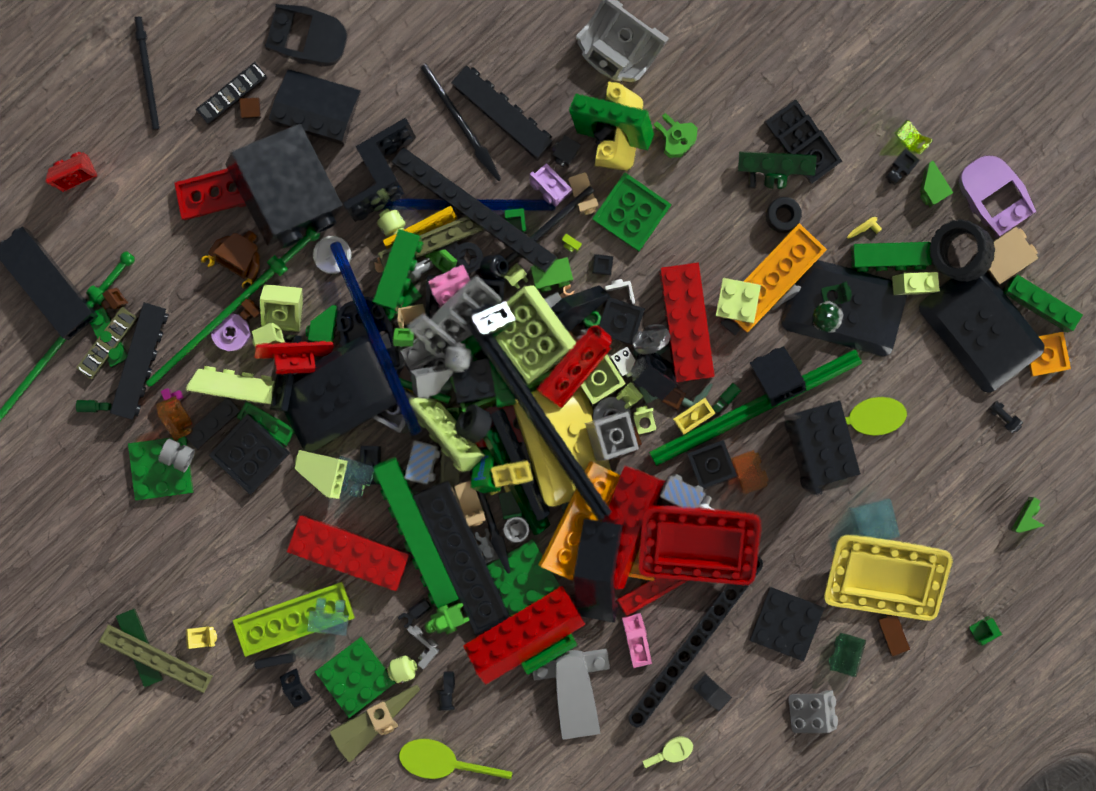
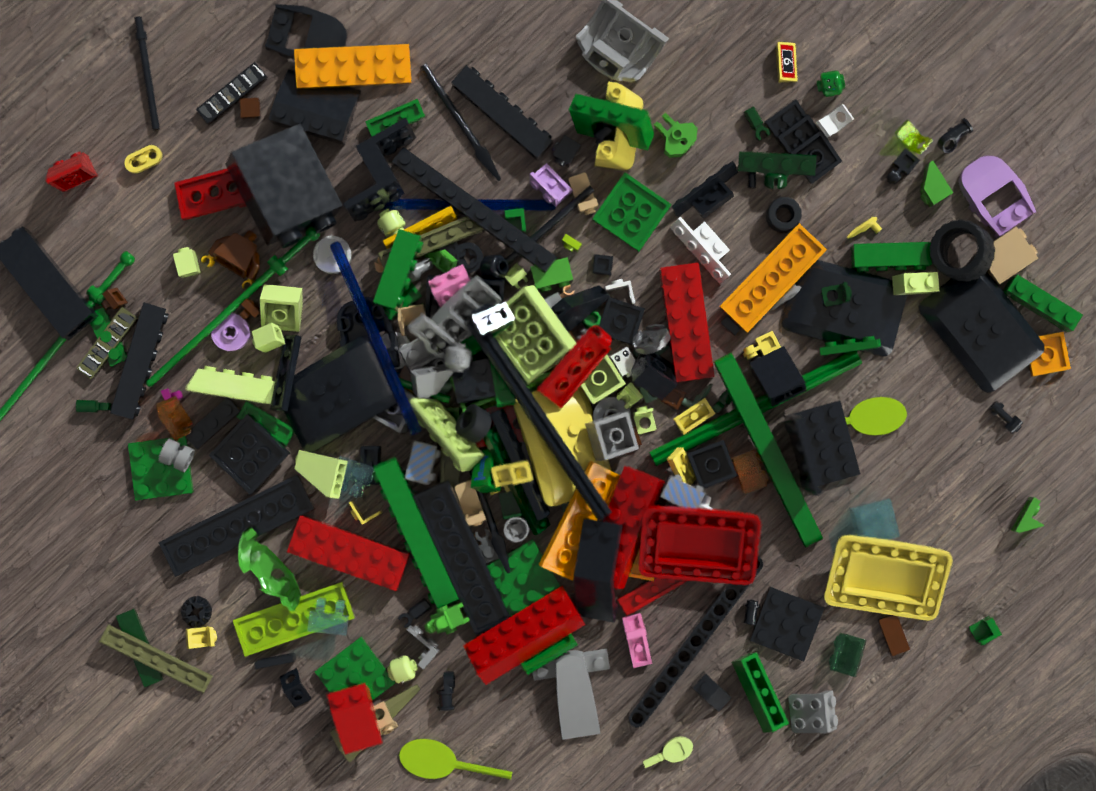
(143, 158): none -> light yellow plate
(186, 262): none -> yellowish green brick
(205, 613): none -> black gear
(224, 530): none -> black plate
(262, 562): none -> bright green animal
(293, 356): red bracket -> none
(323, 326): green slope -> none
(352, 66): none -> light orange plate
(355, 718): none -> red slope
(358, 516): none -> light yellow bracket
(403, 337): bright green plate -> none
(410, 110): none -> green plate
(681, 466): none -> light yellow plate
(705, 246): none -> white bracket
(708, 195): none -> black bracket
(738, 300): yellowish green plate -> none
(751, 612): none -> black pin
(756, 122): none -> dark green bar
(760, 692): none -> green brick
(765, 343): none -> light yellow plate
(768, 450): none -> green beam
(786, 62): none -> slope
(827, 317): dark green piece -> none
(830, 124): none -> white bracket
(831, 83): none -> green head
(850, 345): none -> green plate
(954, 134): none -> black connector

